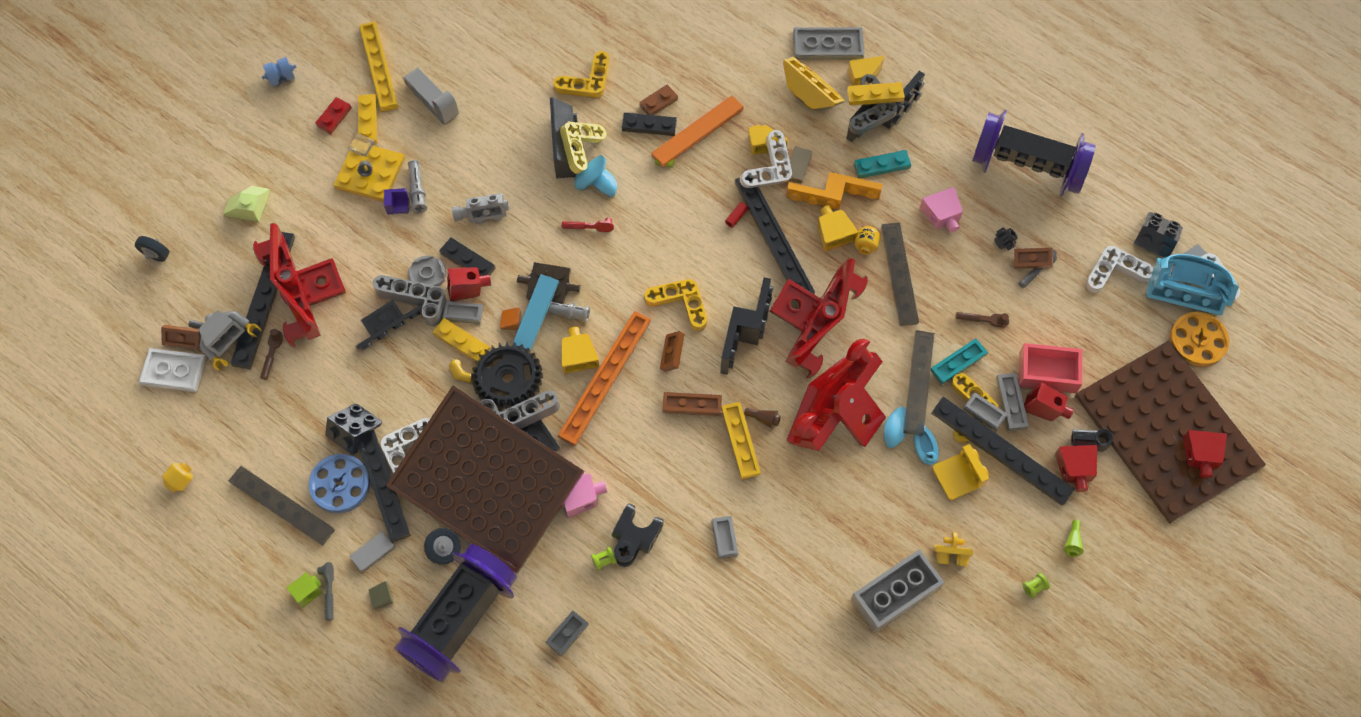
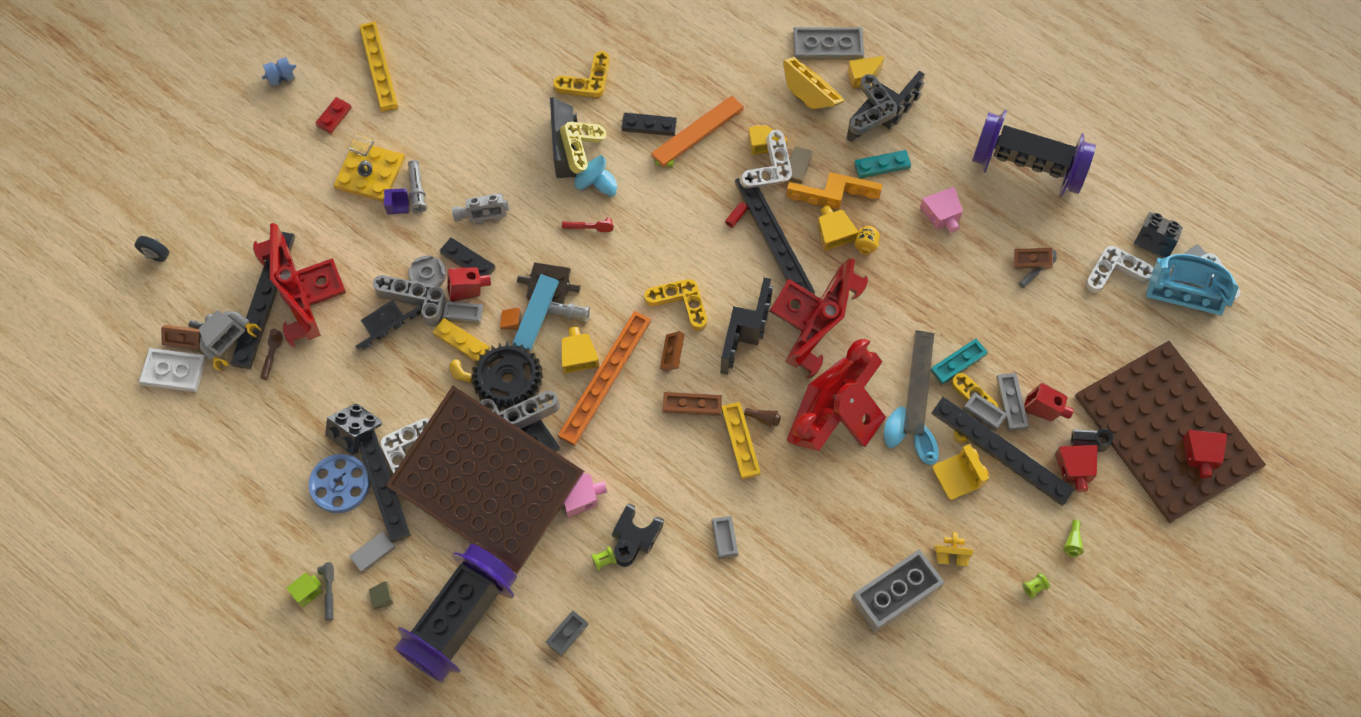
(177, 477): yellow head -> none
(247, 204): yellowish green slope -> none
(281, 505): clear smoke tile -> none
(367, 116): yellow plate -> none
(440, 104): light grey beam -> none
(441, 545): black wheel -> none
(658, 100): dark orange plate -> none
(875, 93): yellow plate -> none
(899, 274): clear smoke tile -> none
(996, 320): reddish brown piece -> none
(1006, 238): black gear -> none
(1050, 365): coral piece -> none
(1207, 337): light orange wedge -> none

